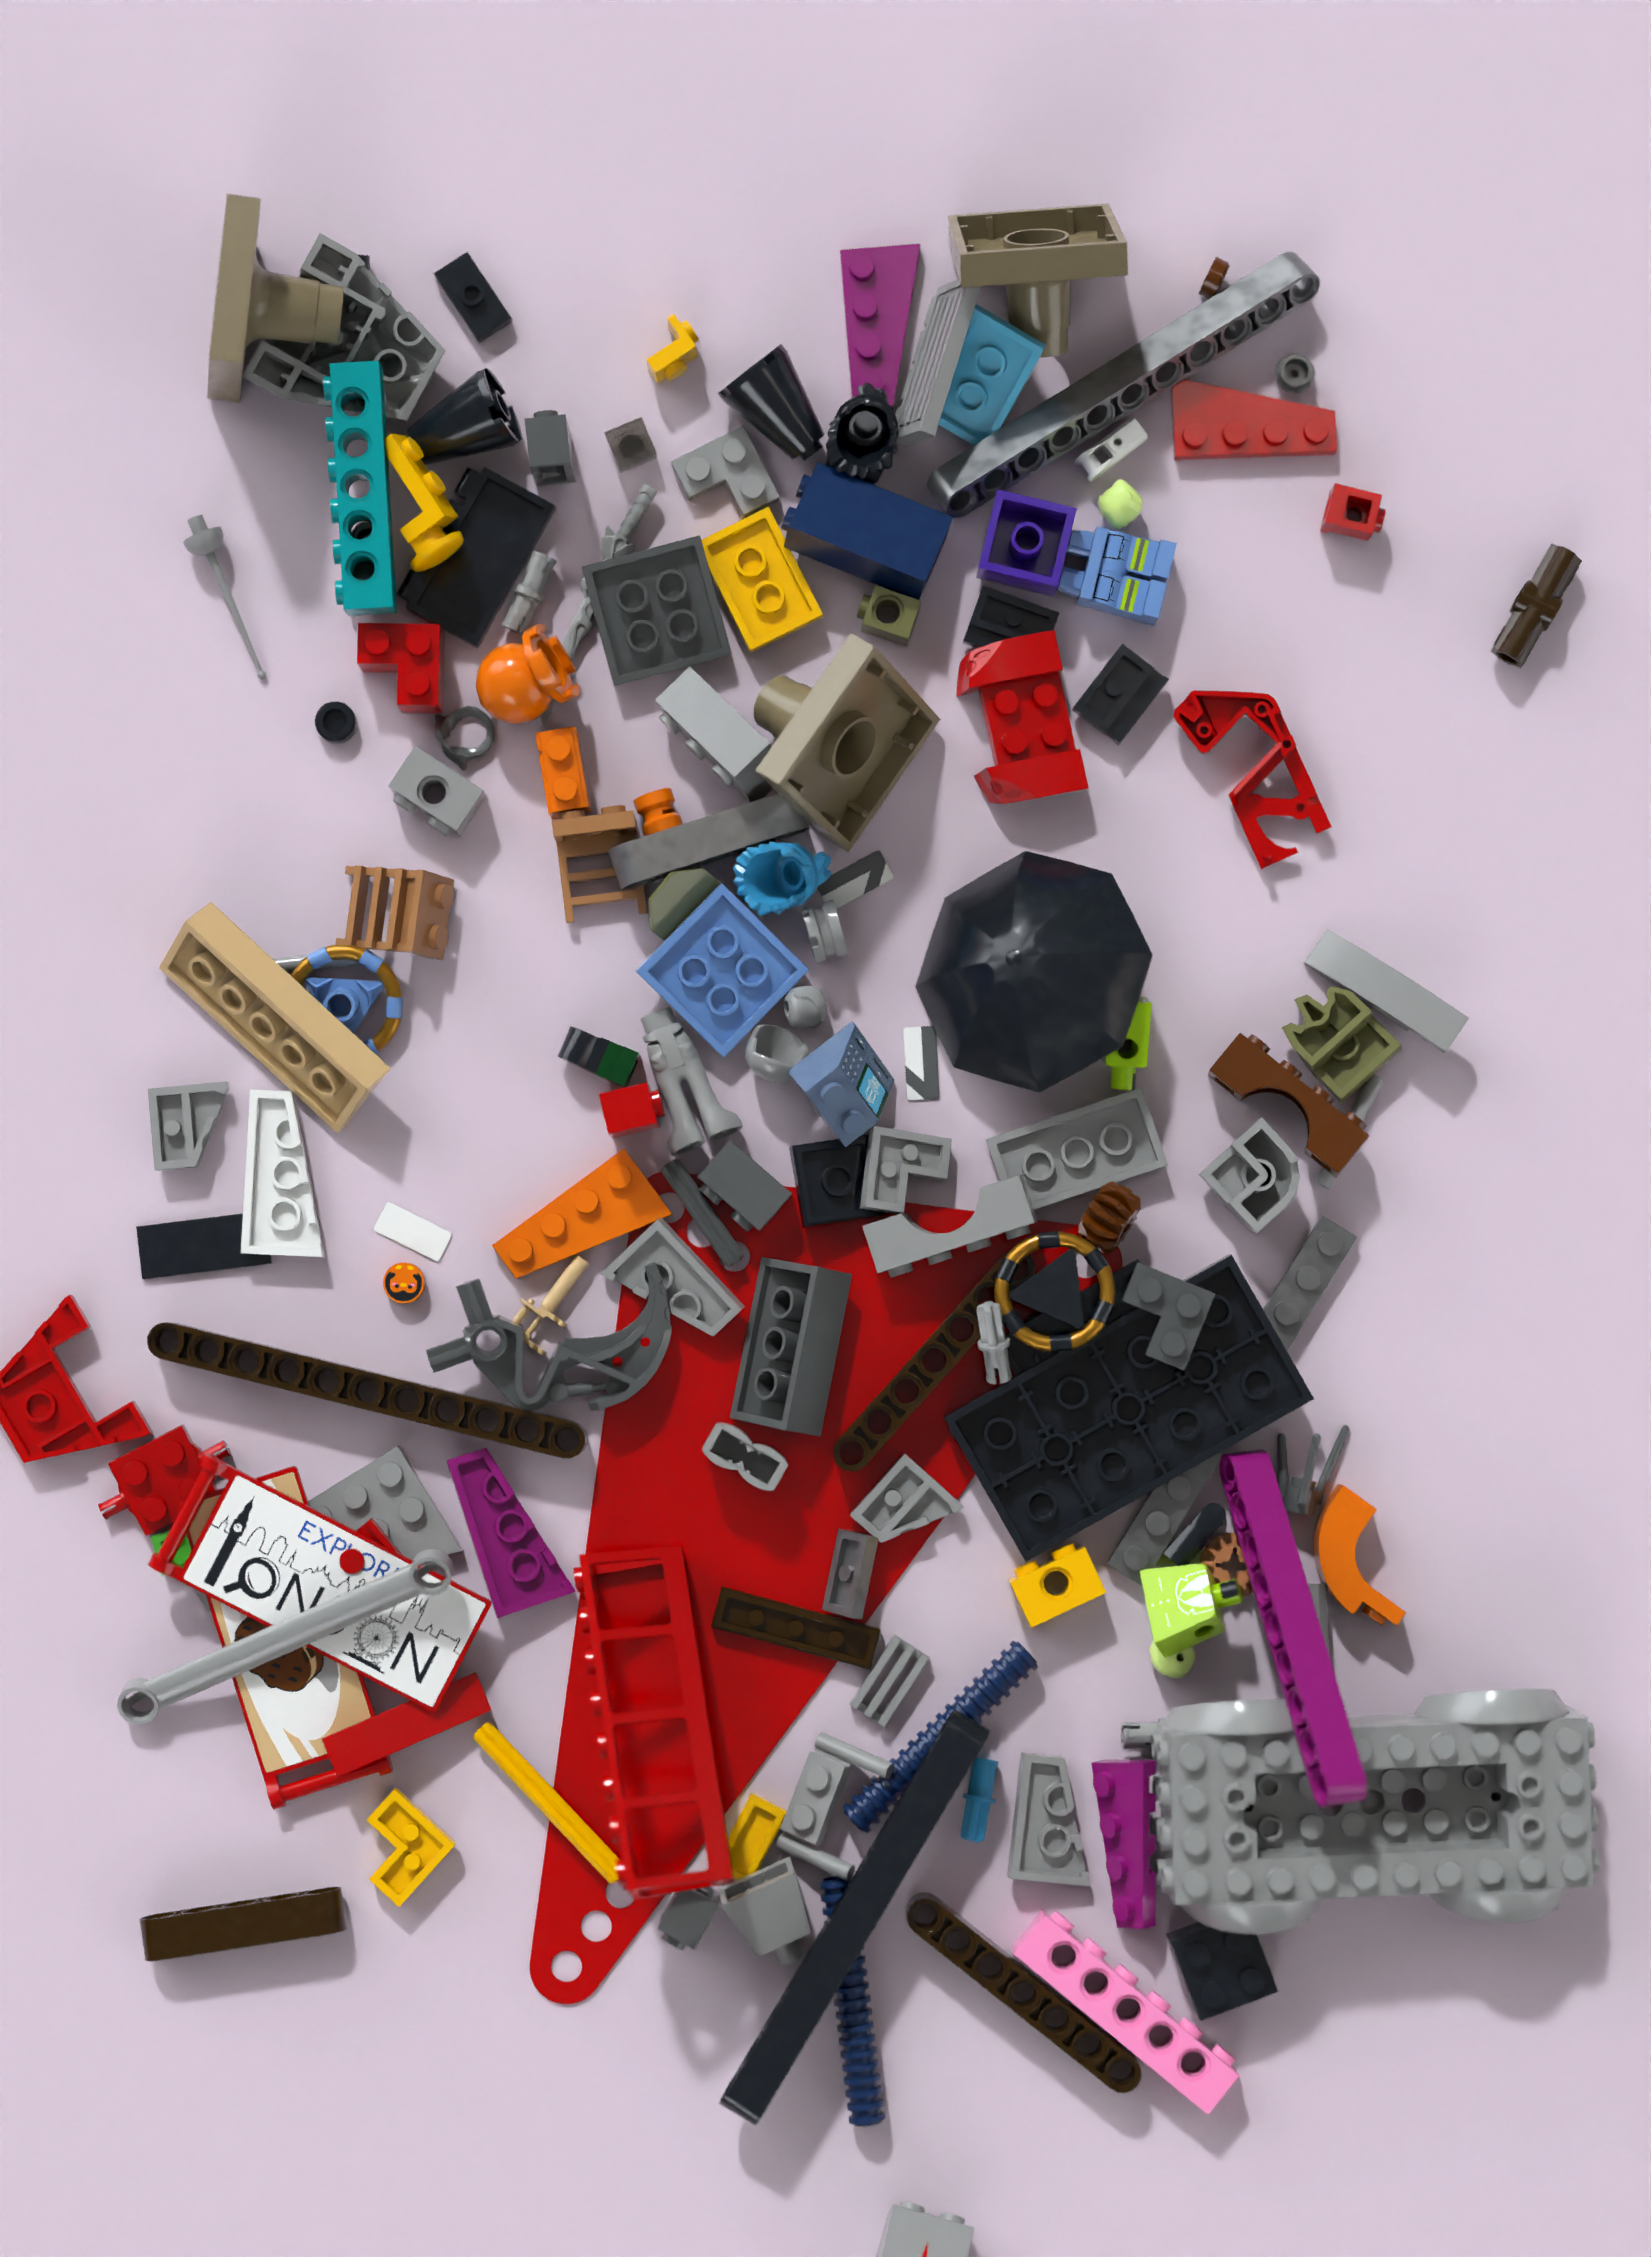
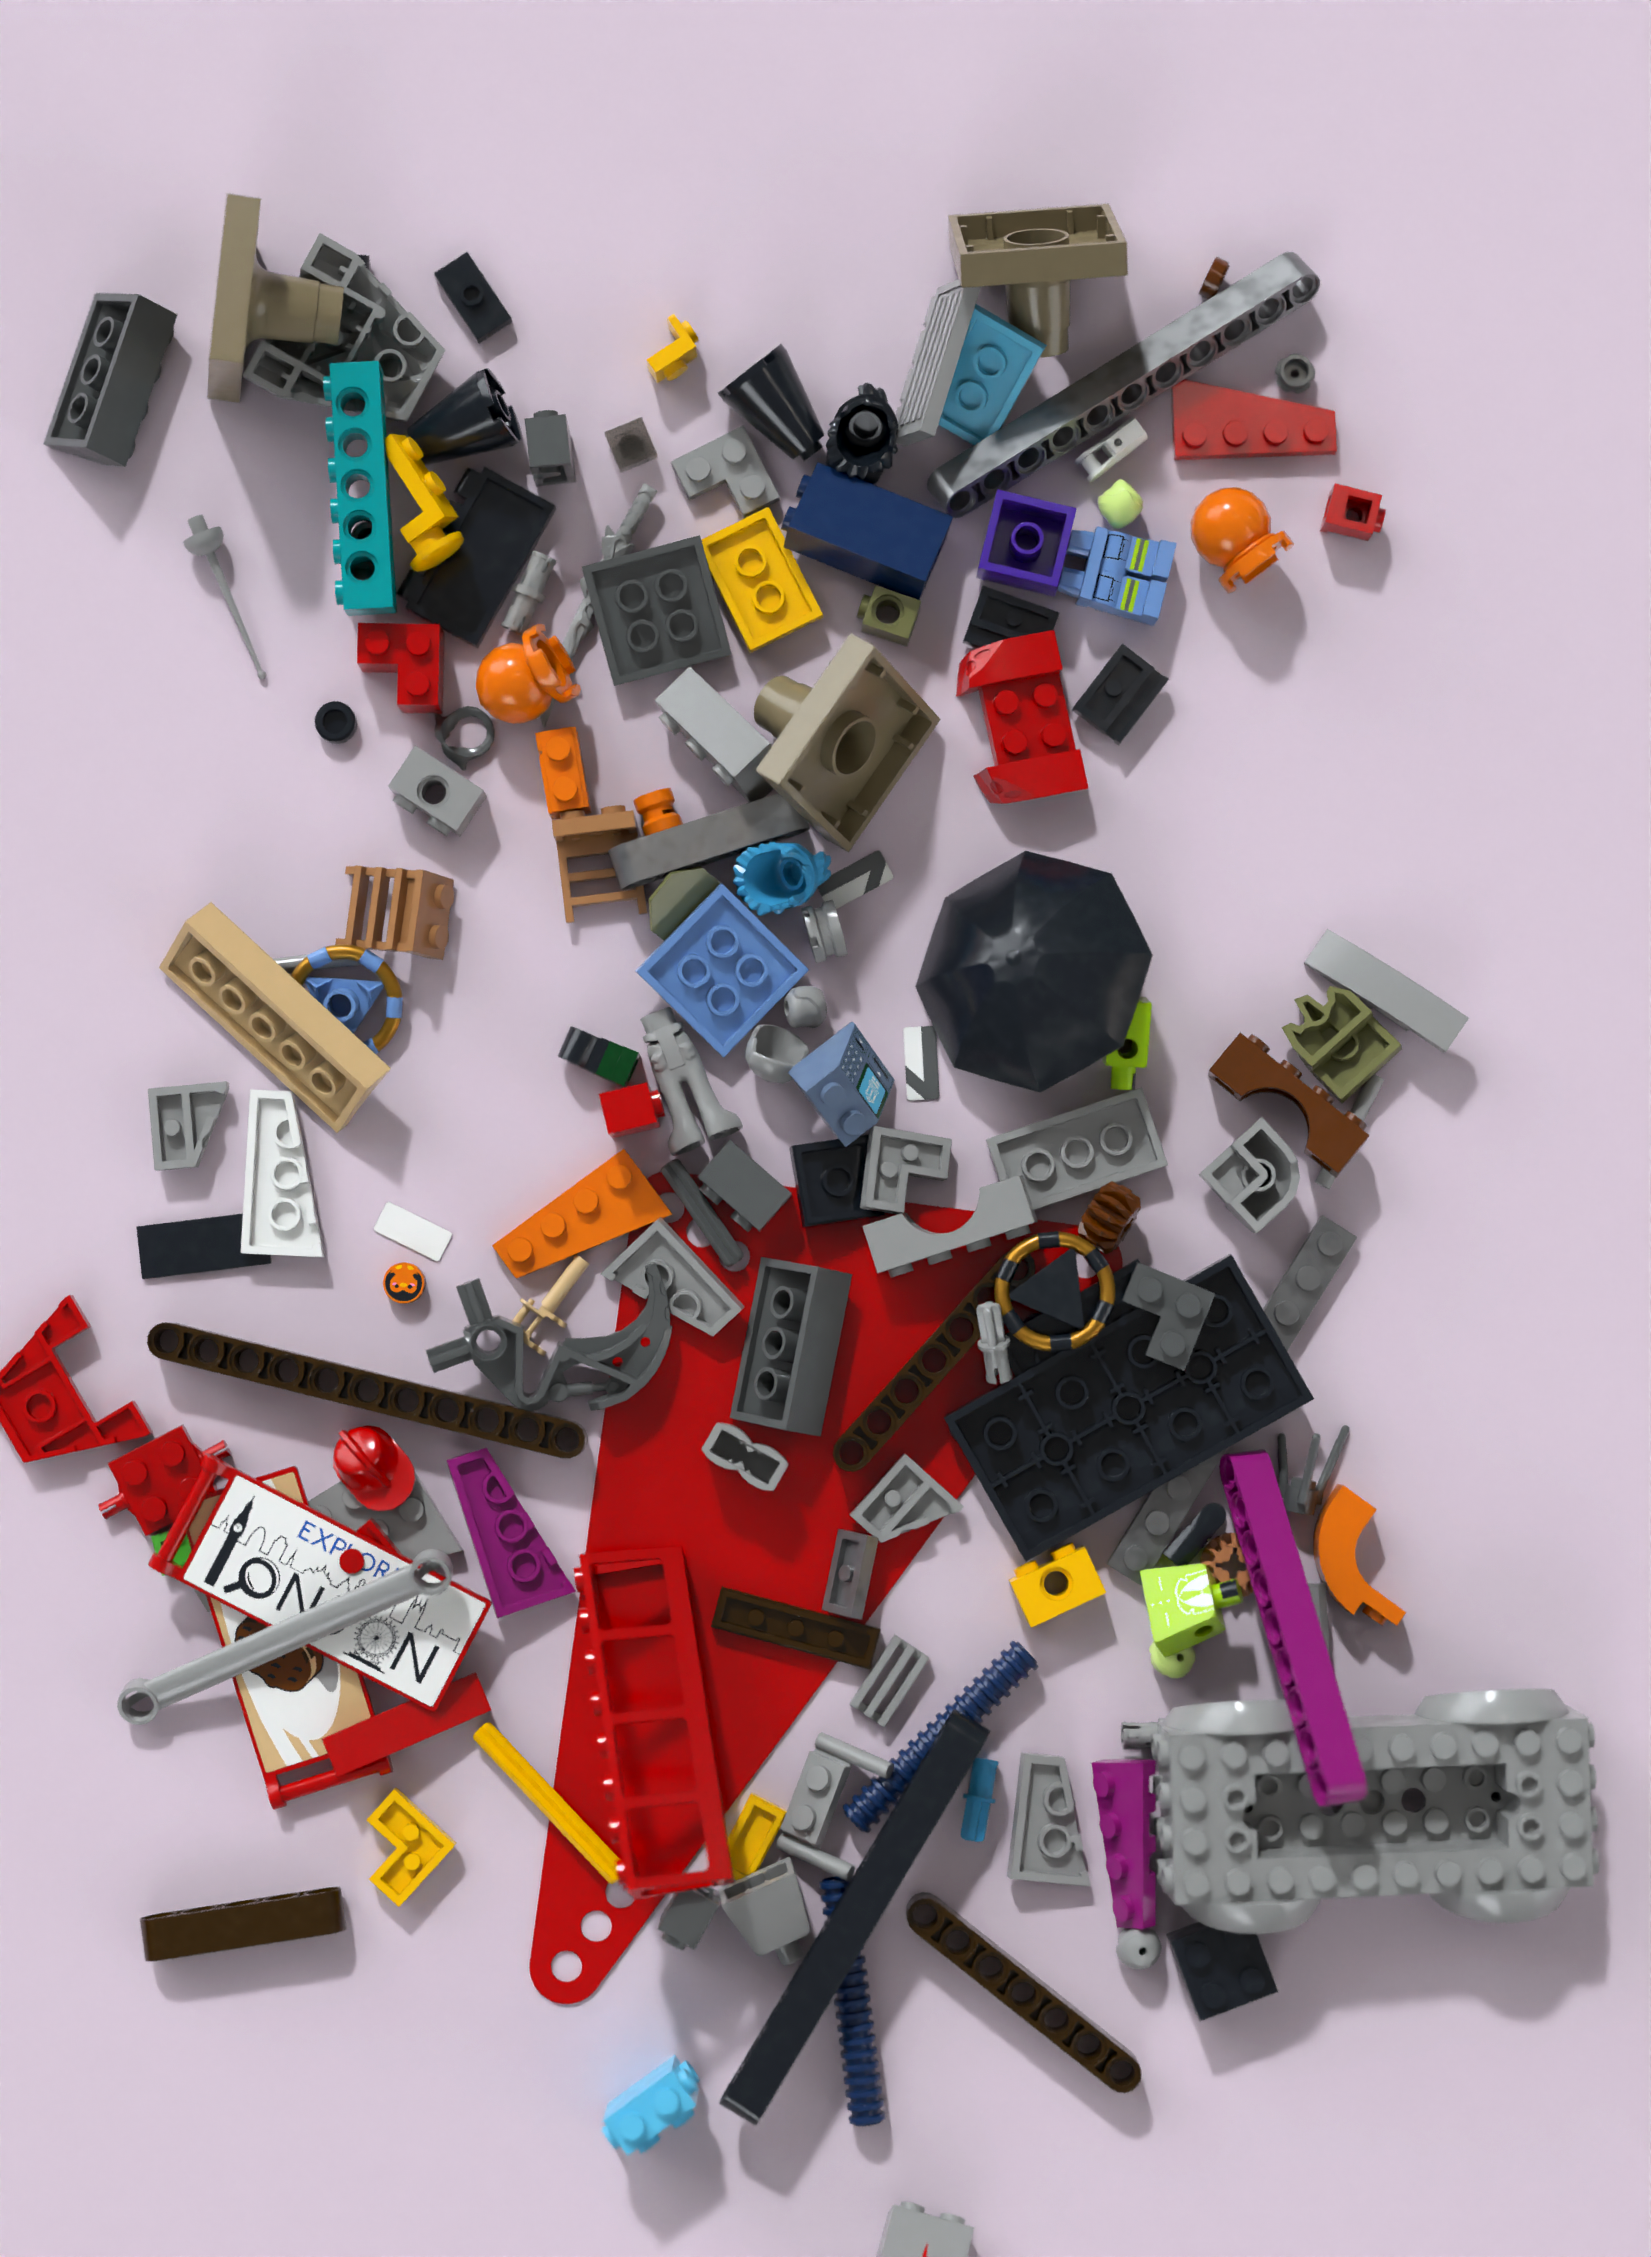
(111, 378): none -> dark grey slope
(373, 1468): none -> red piece
(651, 2105): none -> medium azure brick
(877, 308): magenta wing -> none
(1130, 1943): none -> light grey piece
(1202, 2086): bright pink brick -> none
(1209, 717): red piece -> none
(1235, 533): none -> orange tile
(1536, 605): dark brown piece -> none

